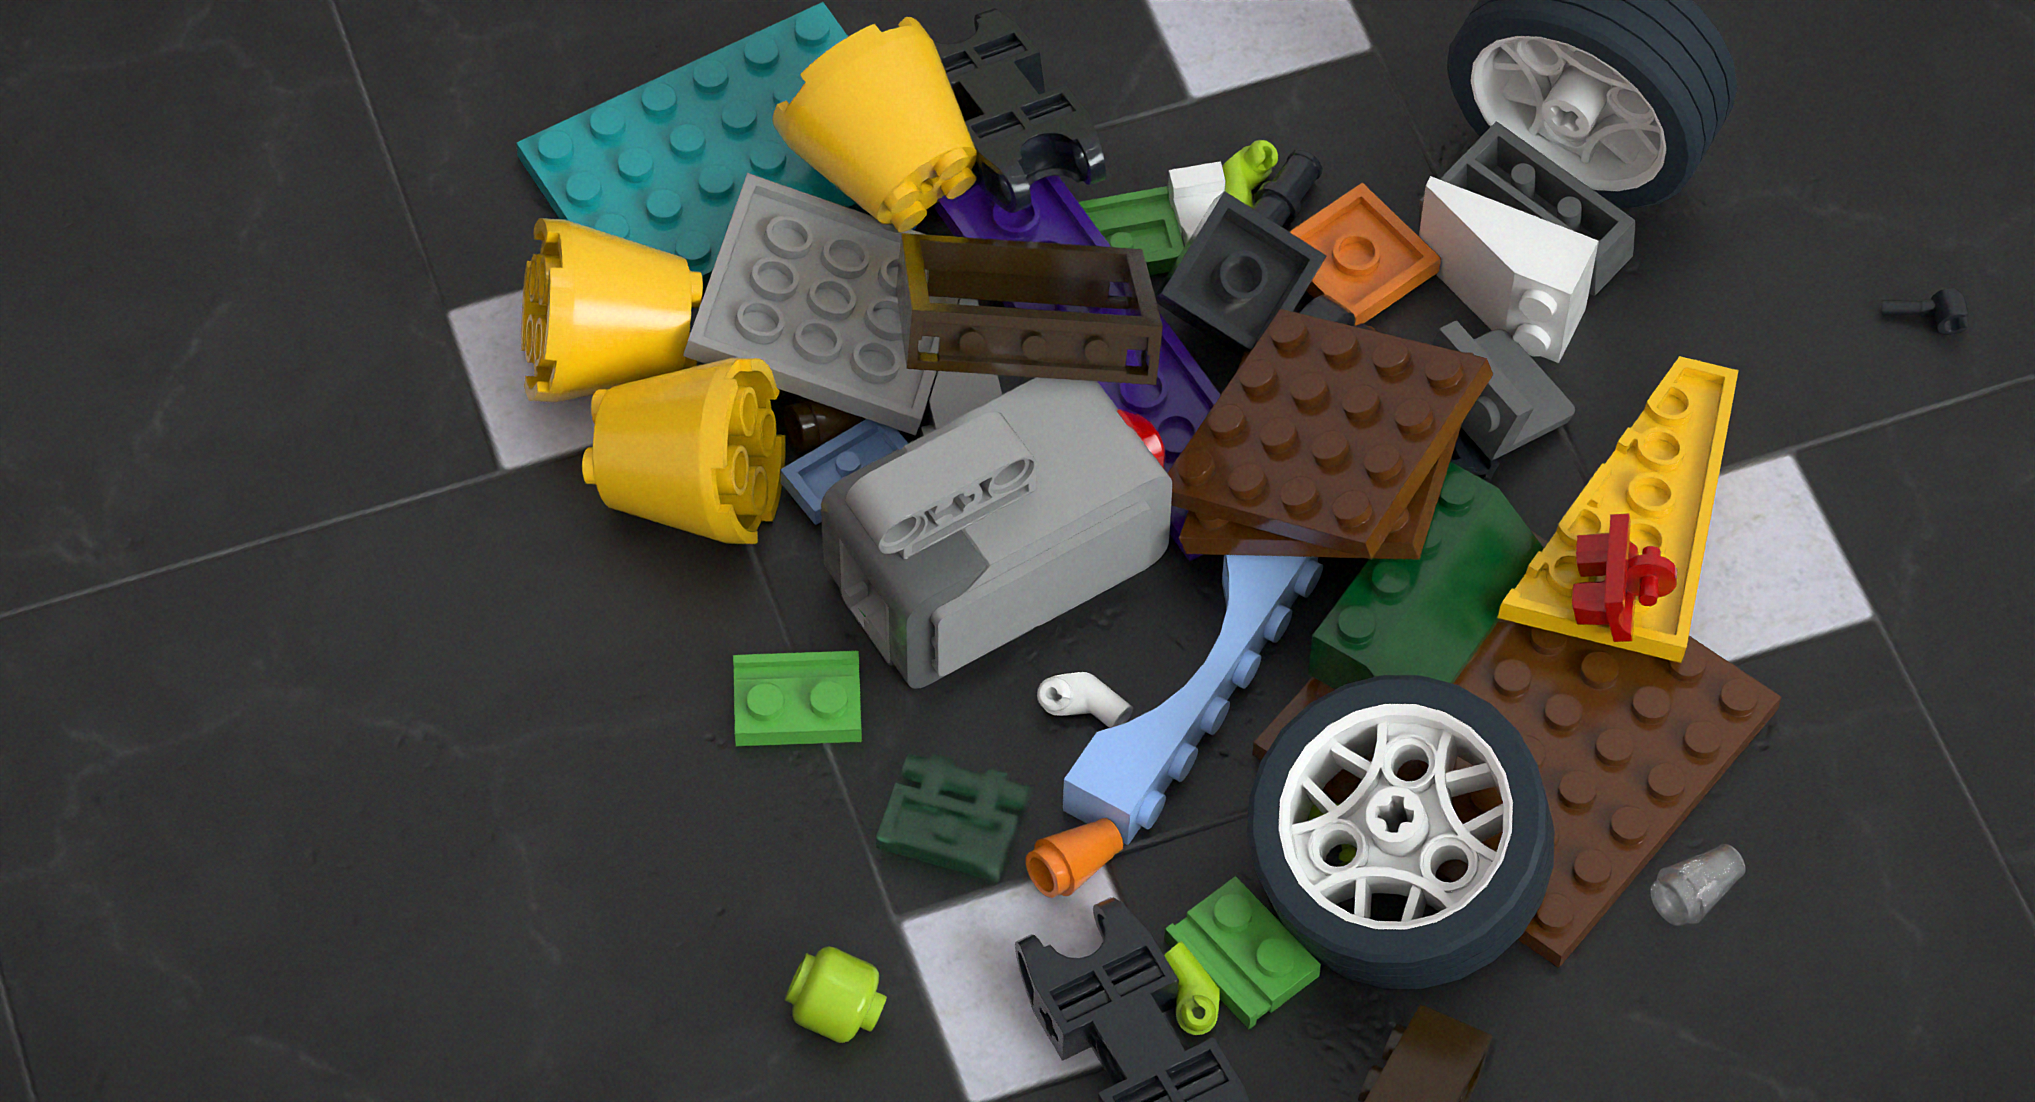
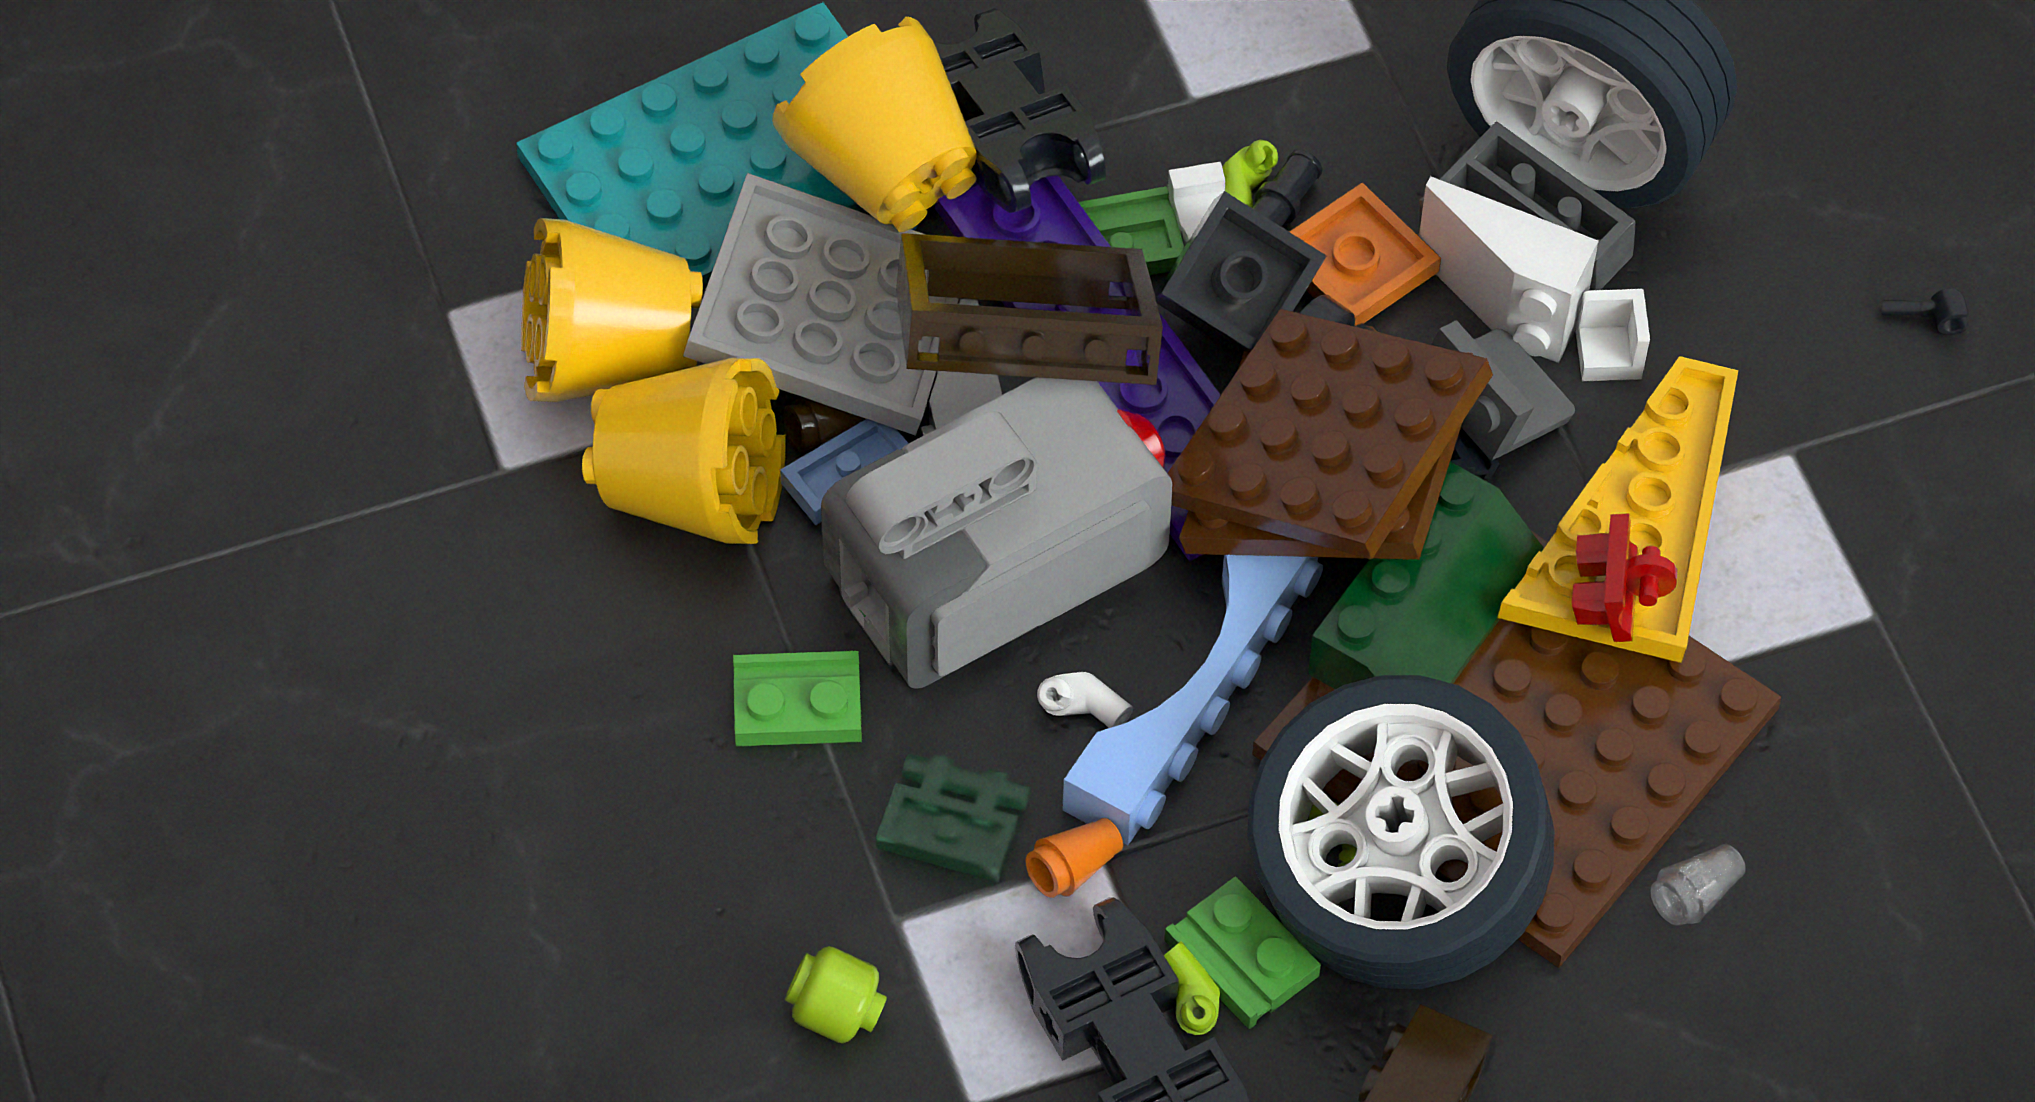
(1612, 335): none -> white panel

